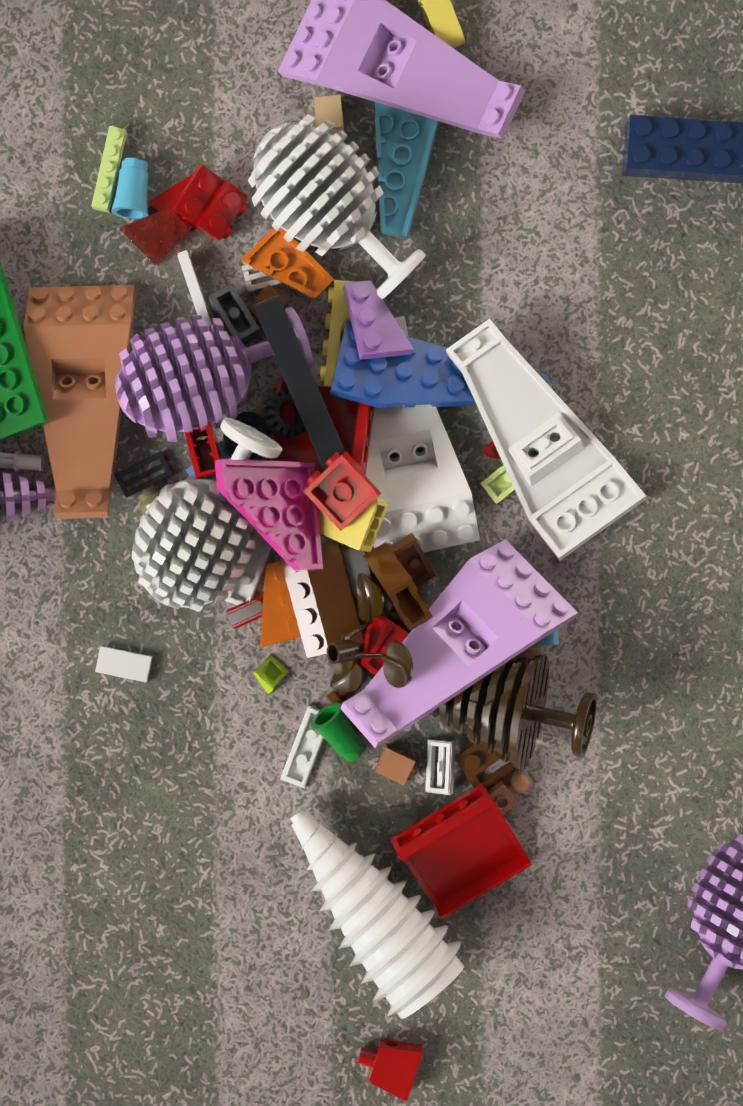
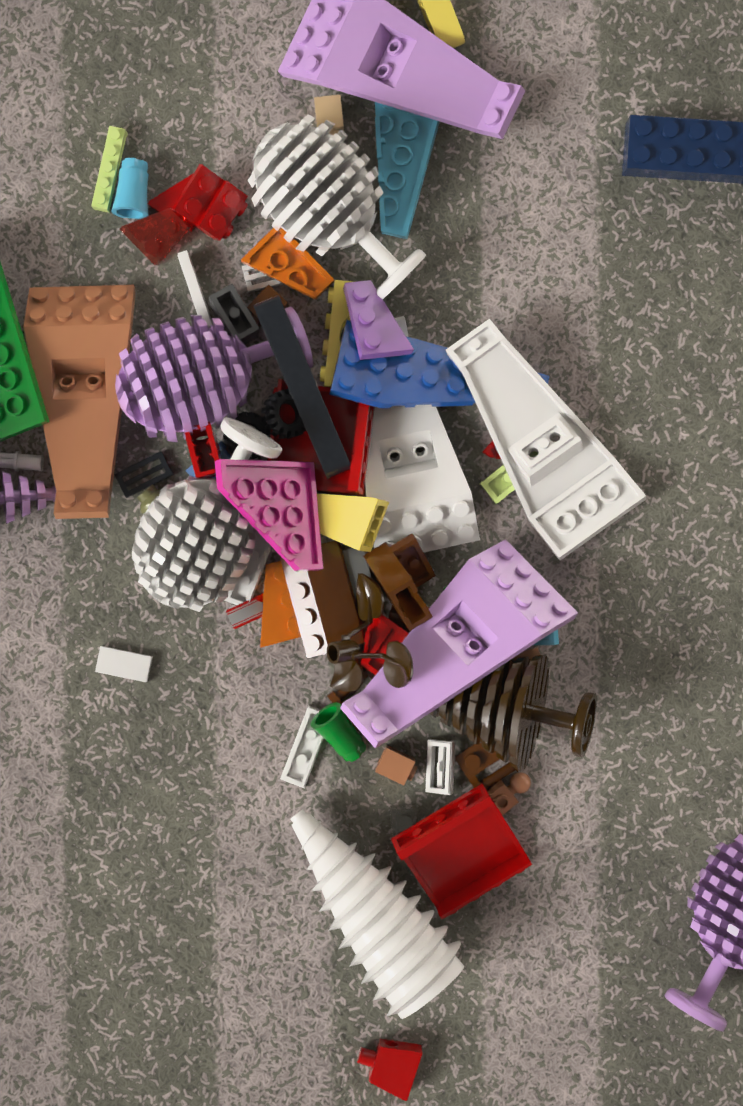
(268, 675): lime slope -> none
(341, 490): plate -> none

